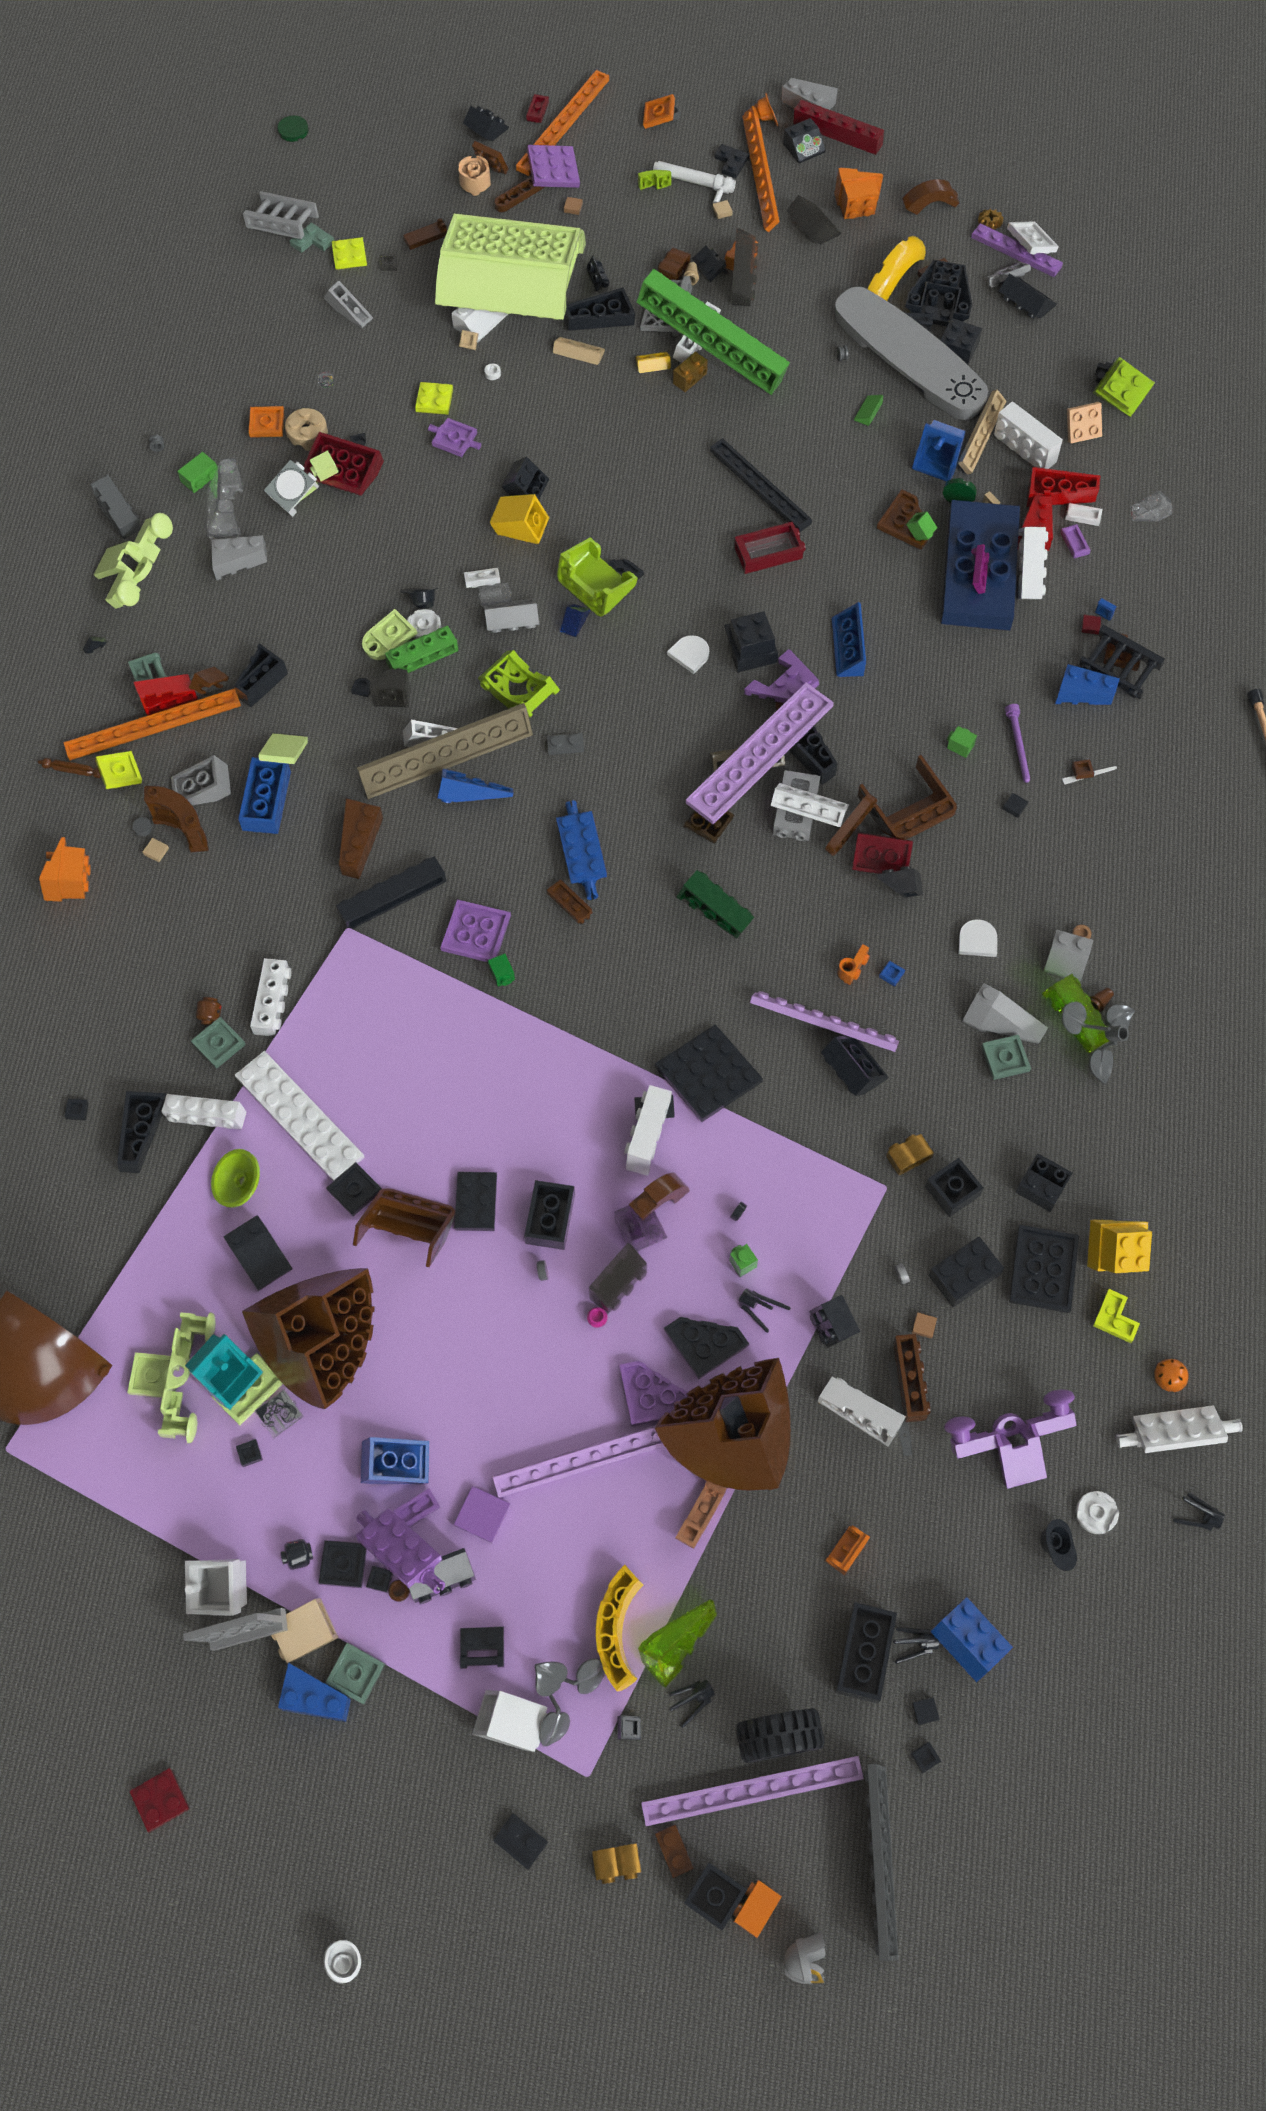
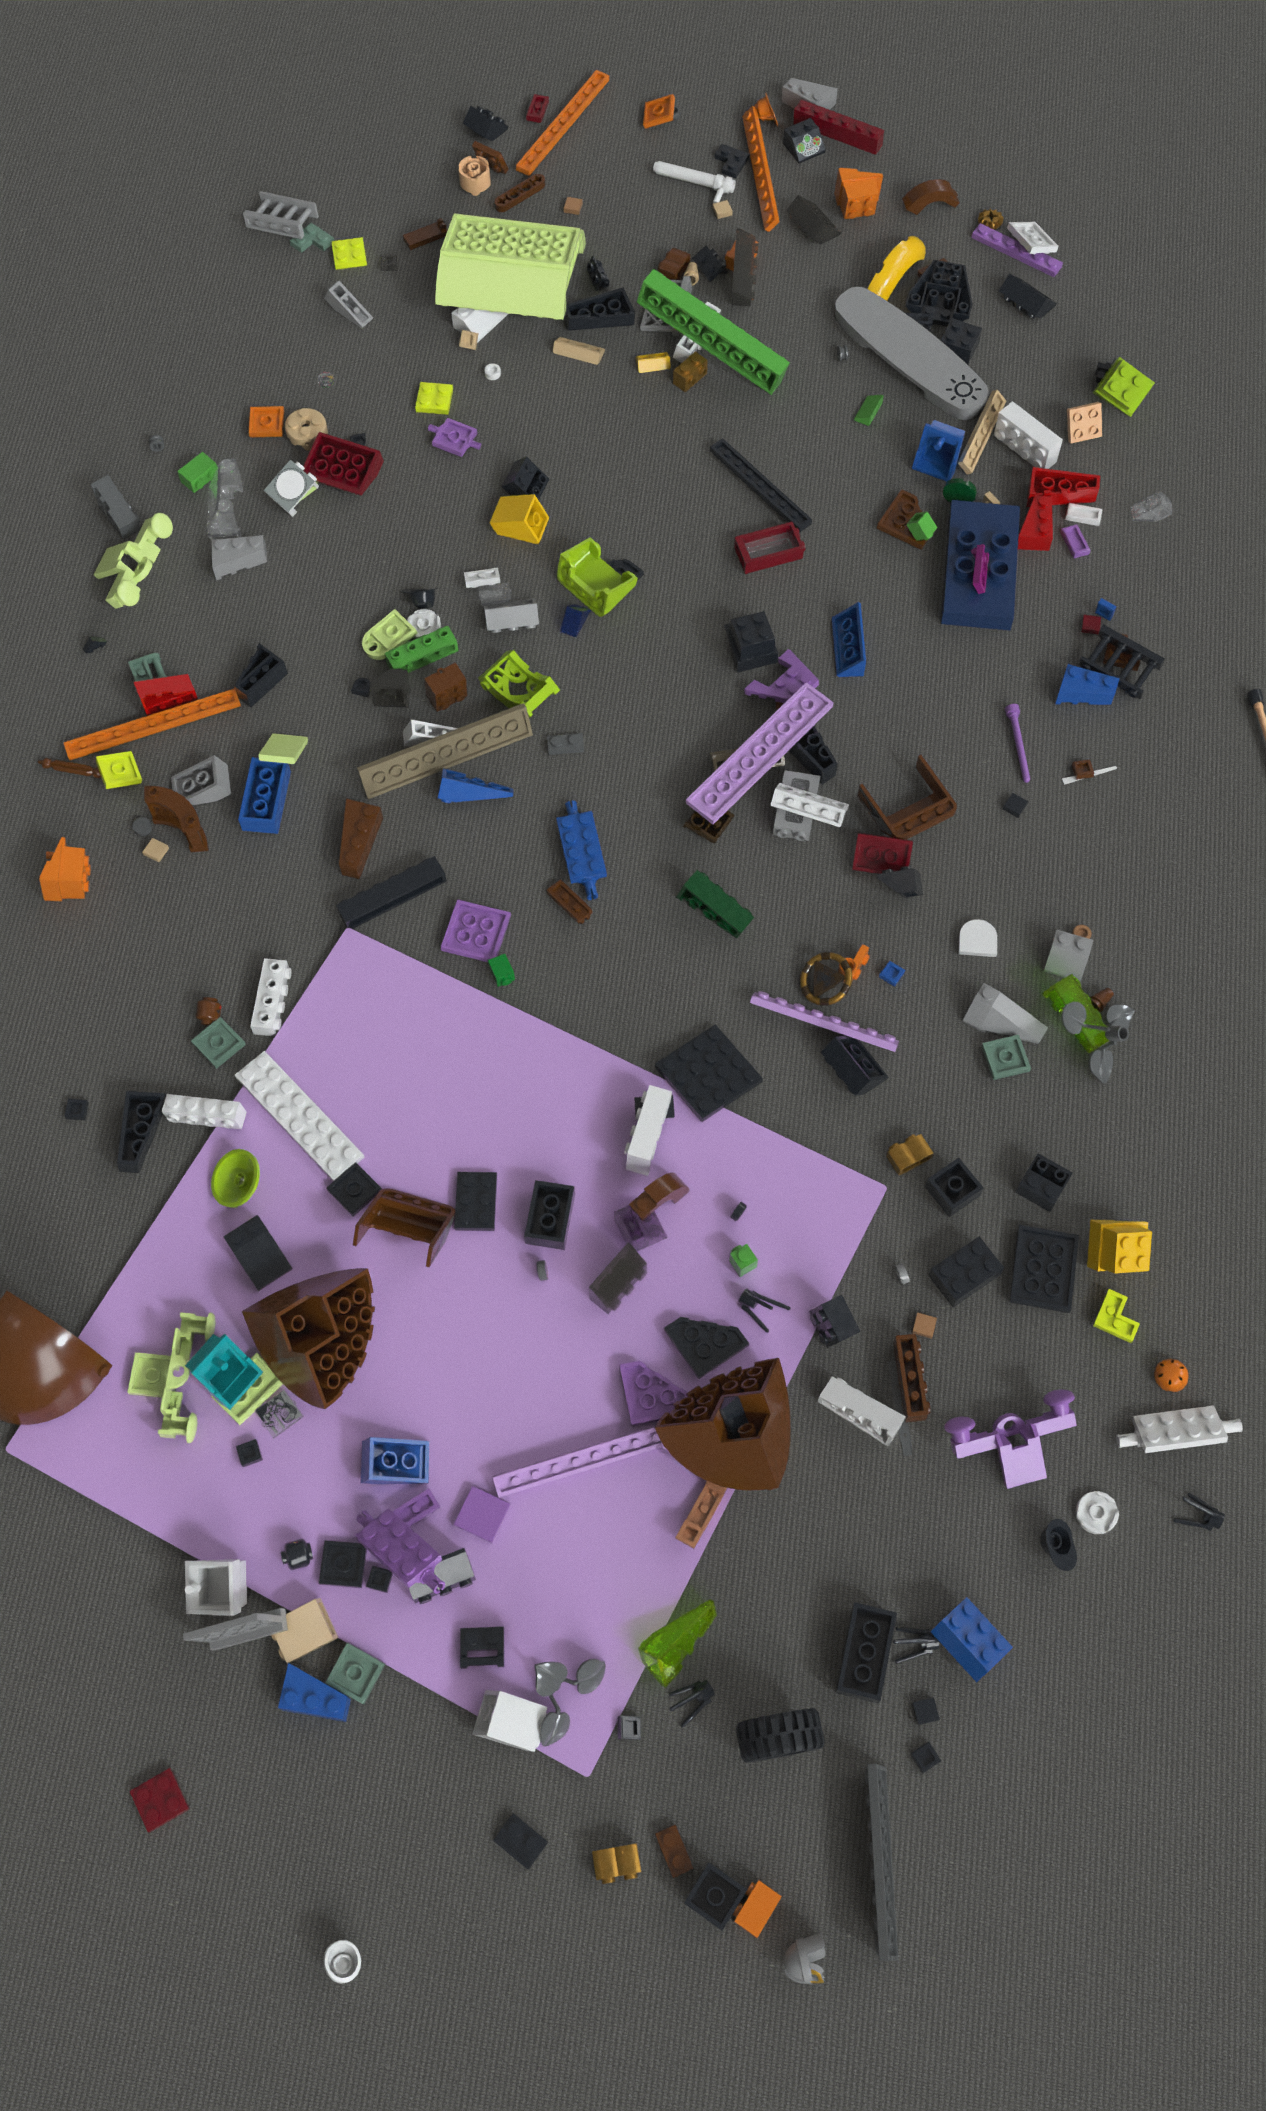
(207, 678): reddish brown hinge -> none
(293, 128): dark green tile -> none
(323, 466): yellowish green brick -> none
(398, 1591): reddish brown plate -> none
(446, 687): none -> reddish brown brick
(553, 166): medium lavender plate -> none
(597, 1317): dark pink plate -> none
(610, 1626): yellow brick -> none
(659, 178): lime slope -> none
(690, 652): white tile -> none
(752, 1791): lavender plate -> none
(825, 978): none -> piece
(847, 1549): orange hinge -> none
(851, 824): reddish brown beam -> none
(961, 741): bright green brick -> none
(999, 276): light grey hinge -> none
(1032, 562): white wedge -> none

